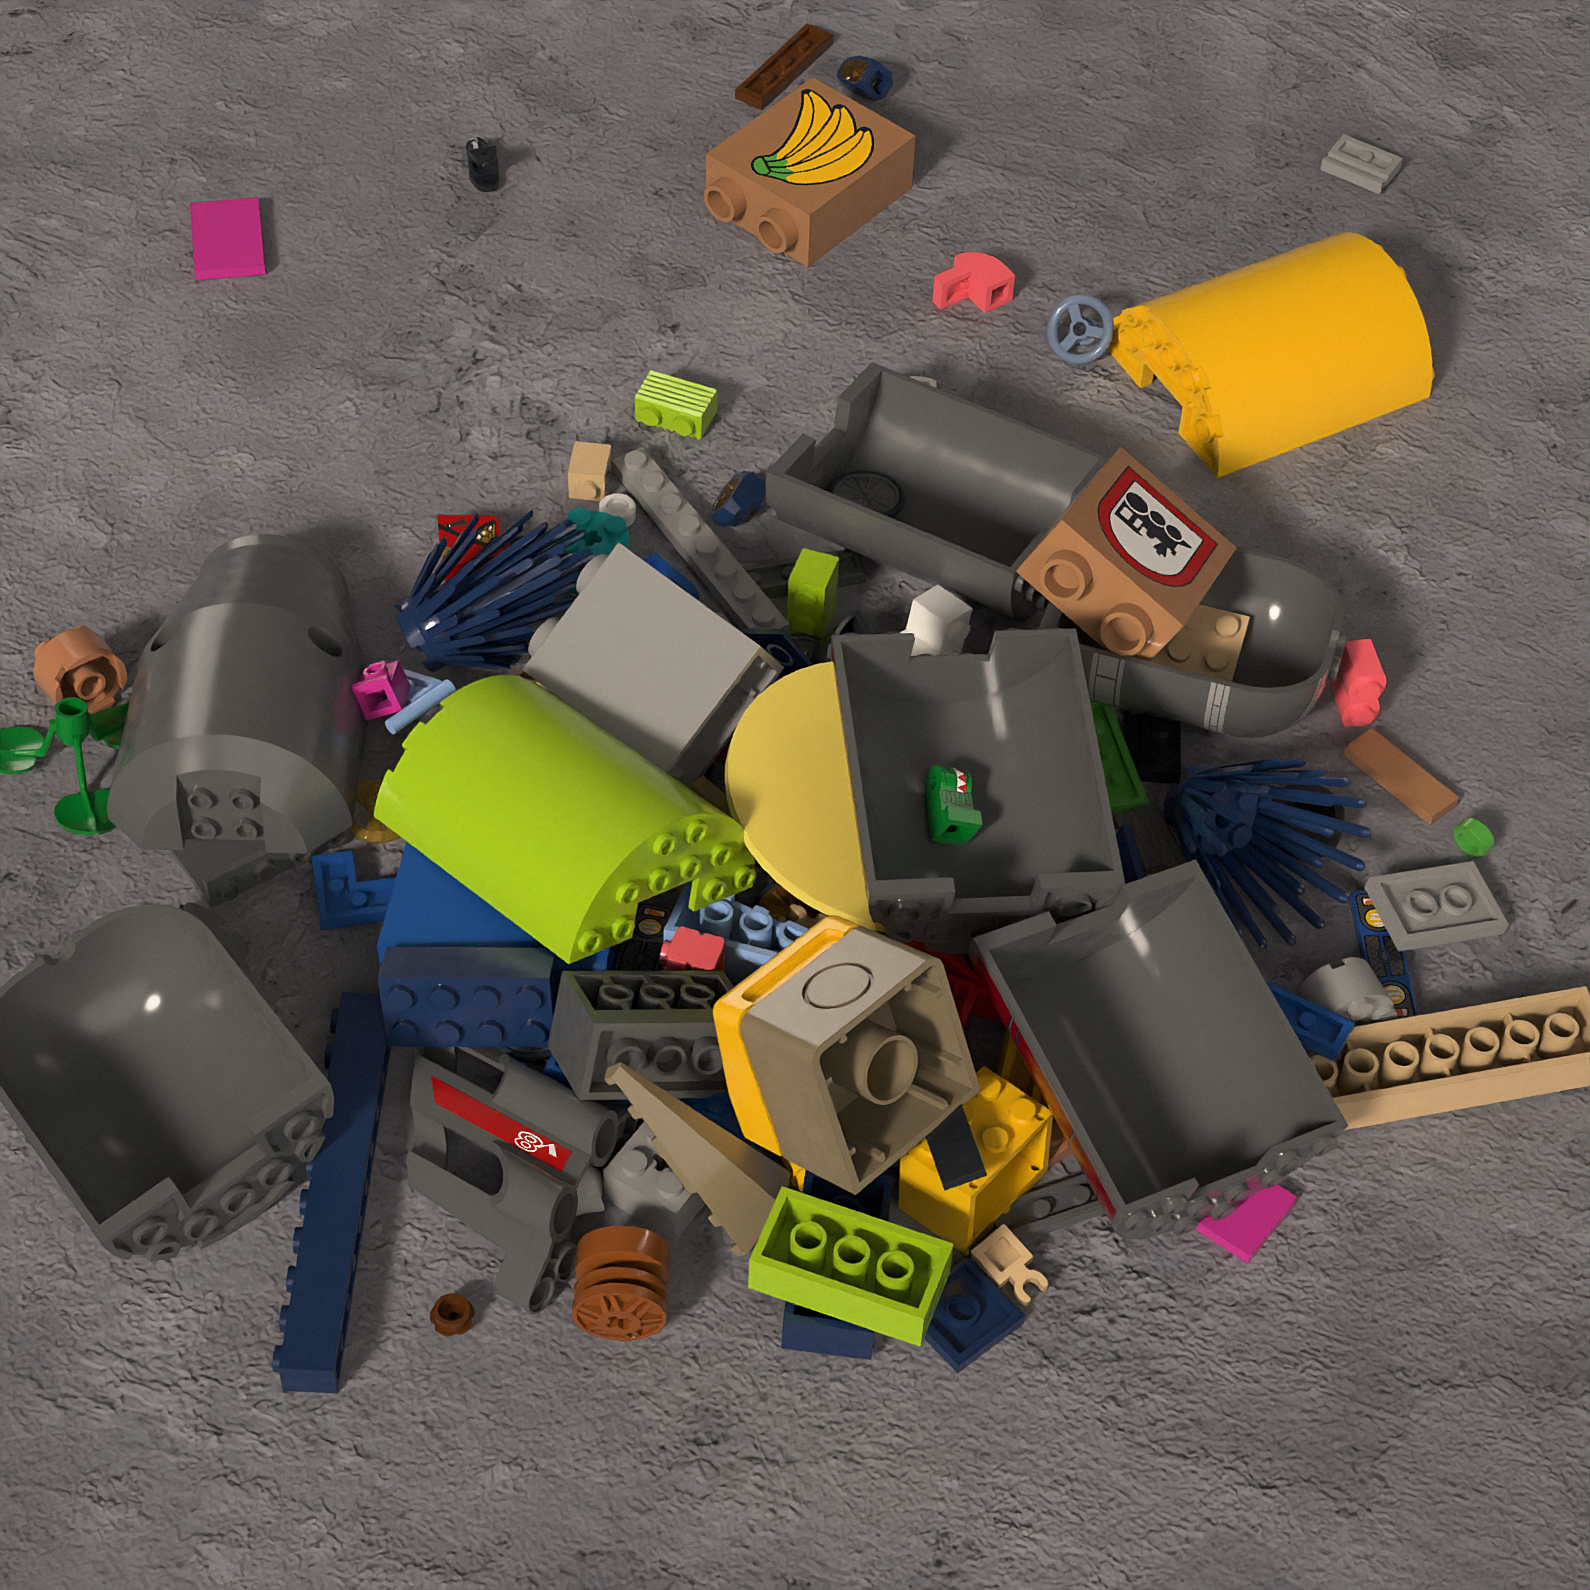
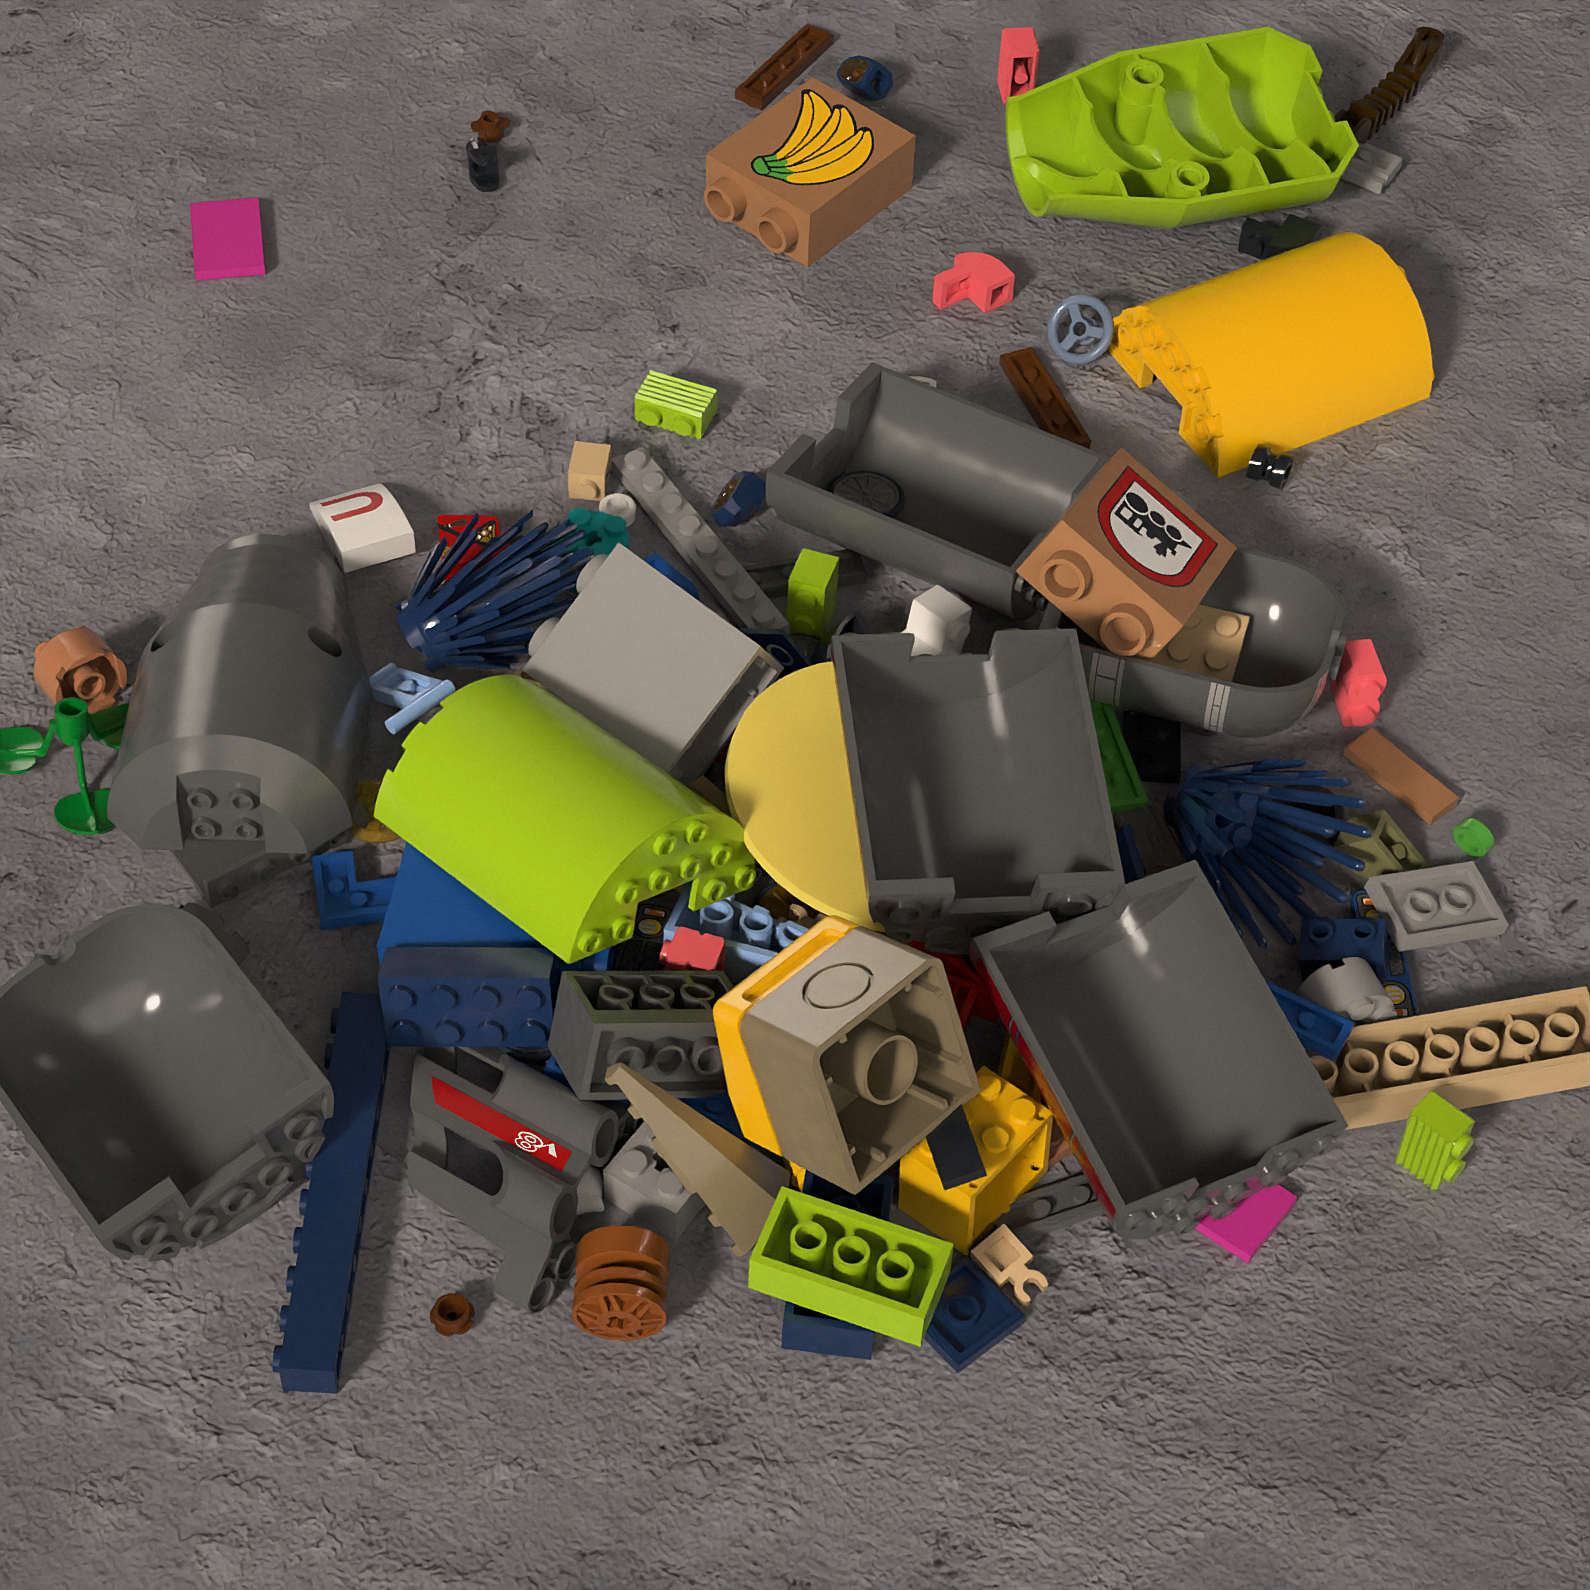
(364, 527): none -> white slope
(379, 681): dark pink brick -> none
(490, 126): none -> reddish brown plate
(949, 804): green leg -> none
(1017, 62): none -> coral brick
(1042, 396): none -> reddish brown tile
(1180, 134): none -> lime cylinder
(1267, 241): none -> black brick
(1270, 466): none -> black wheel
(1331, 940): none -> dark blue brick
(1375, 109): none -> dark brown piece
(1385, 850): none -> olive slope
(1435, 1141): none -> lime brick

